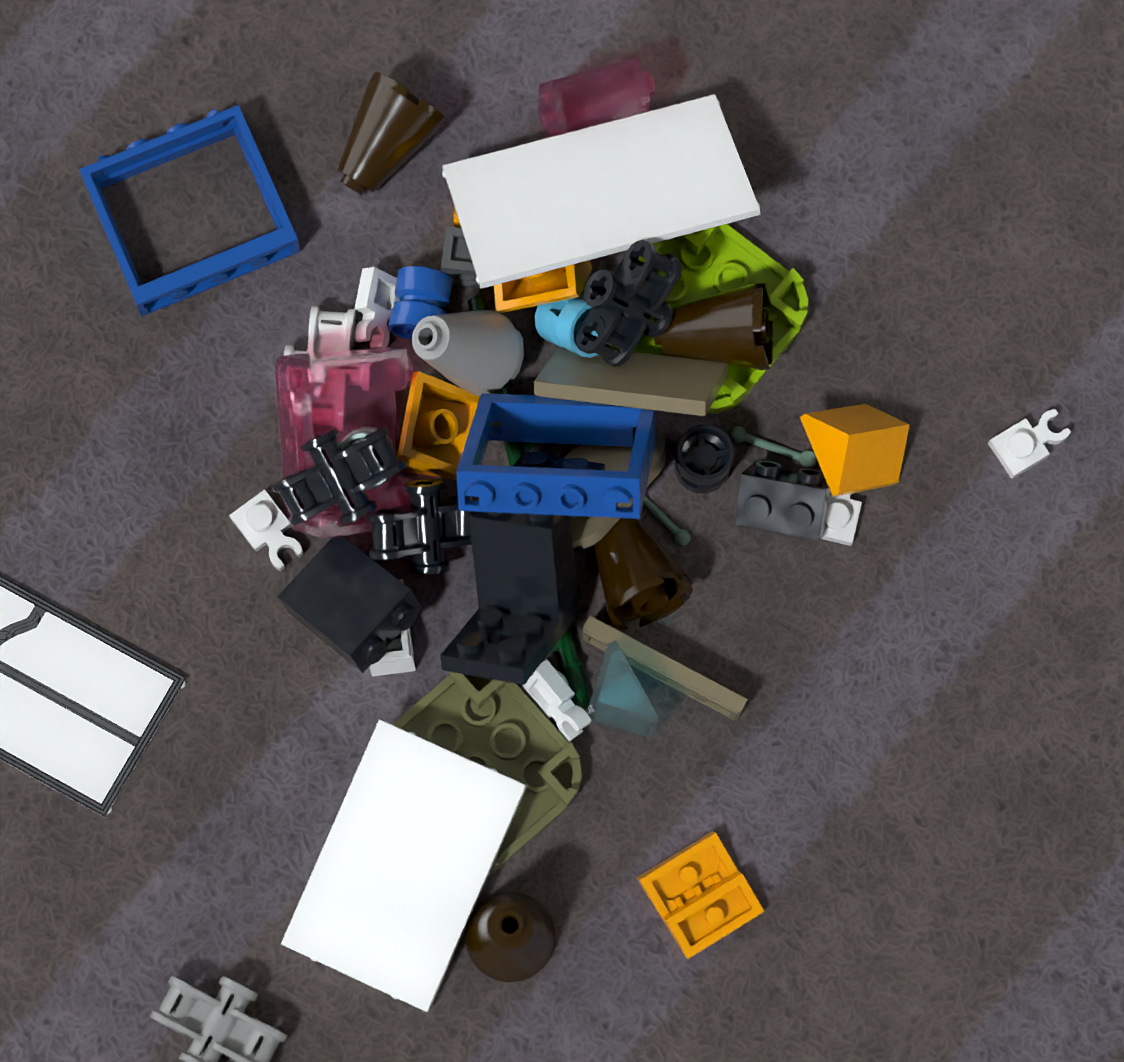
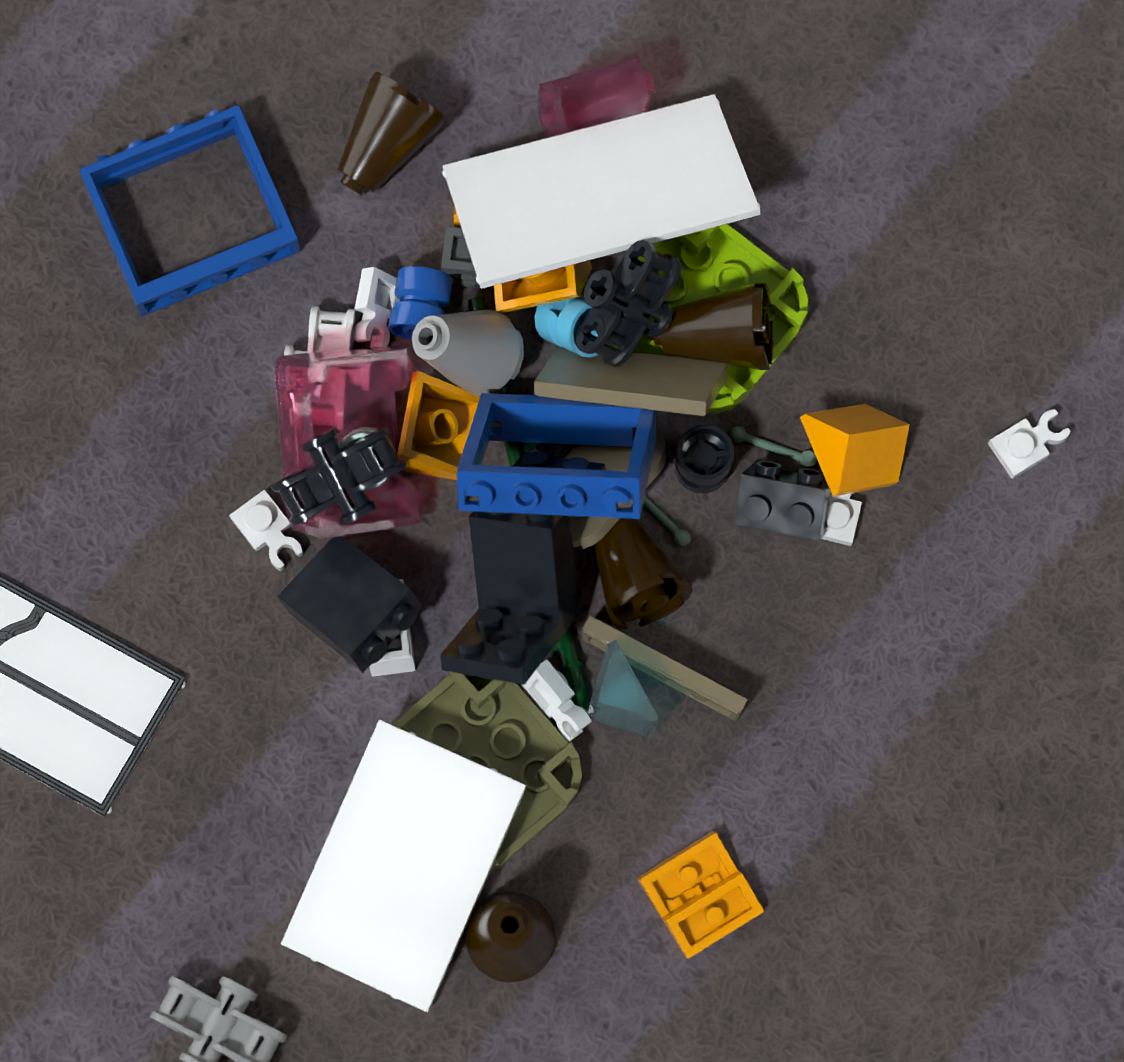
(420, 528): black axle -> none

